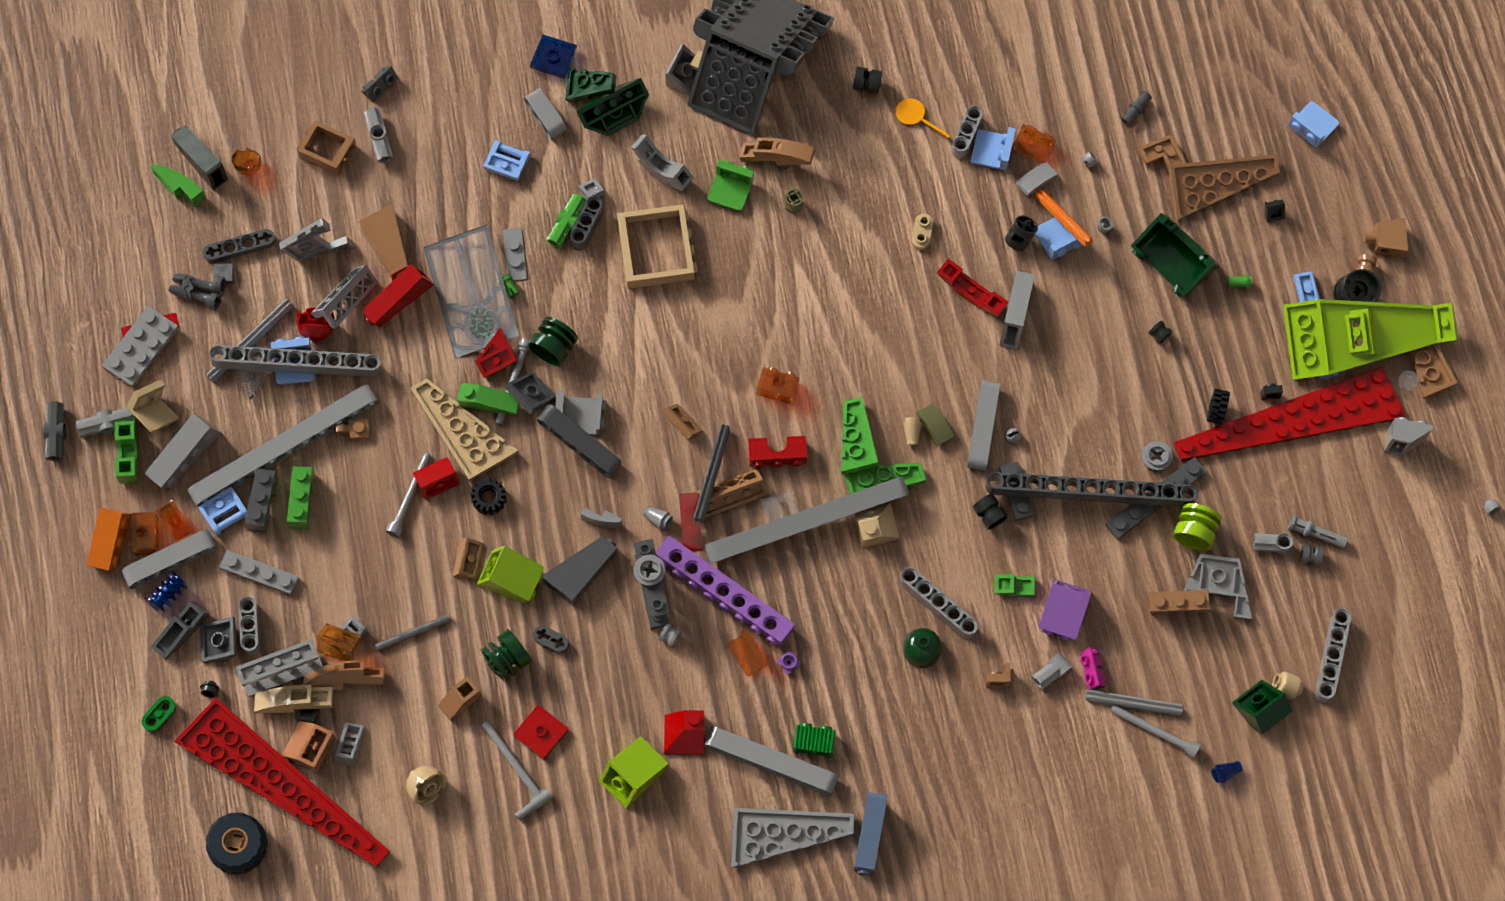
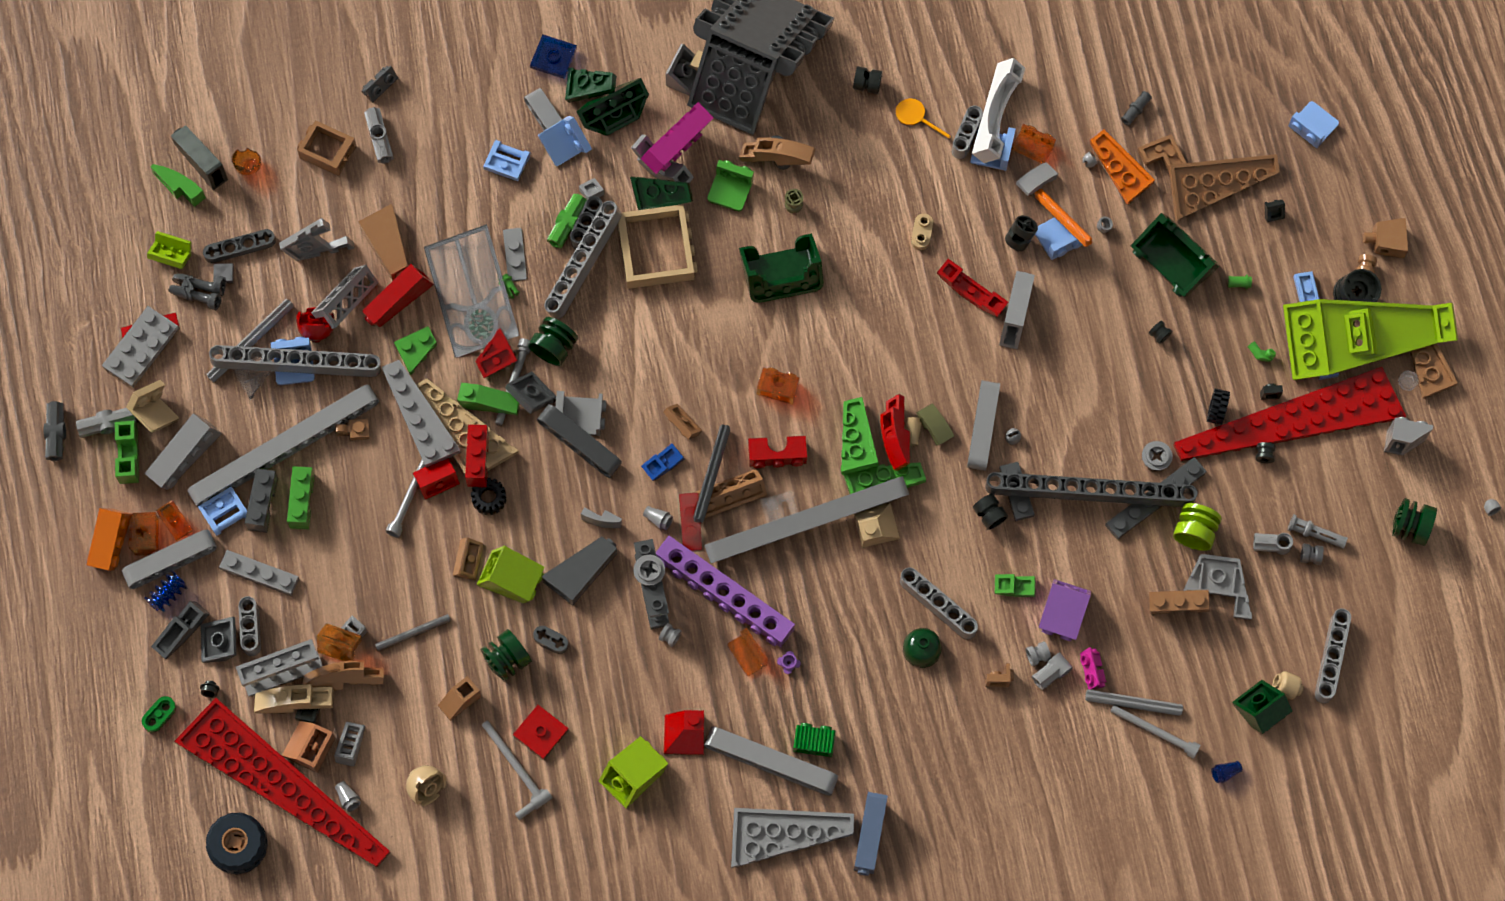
(170, 250): none -> lime bracket
(348, 798): none -> light grey cone
(415, 348): none -> bright green wing
(424, 425): none -> light grey wing
(476, 455): none -> red arch
(564, 140): none -> light blue bracket
(583, 268): none -> light grey beam
(659, 193): none -> dark green wing
(663, 462): none -> blue slope
(677, 139): none -> dark pink wedge
(783, 272): none -> dark green windscreen
(895, 437): none -> red slope
(1006, 78): none -> white arch
(1038, 653): none -> light grey wheel
(1123, 169): none -> orange wing
(1261, 355): none -> bright green arm
(1265, 452): none -> pearl dark grey wheel
(1412, 521): none -> dark green wheel

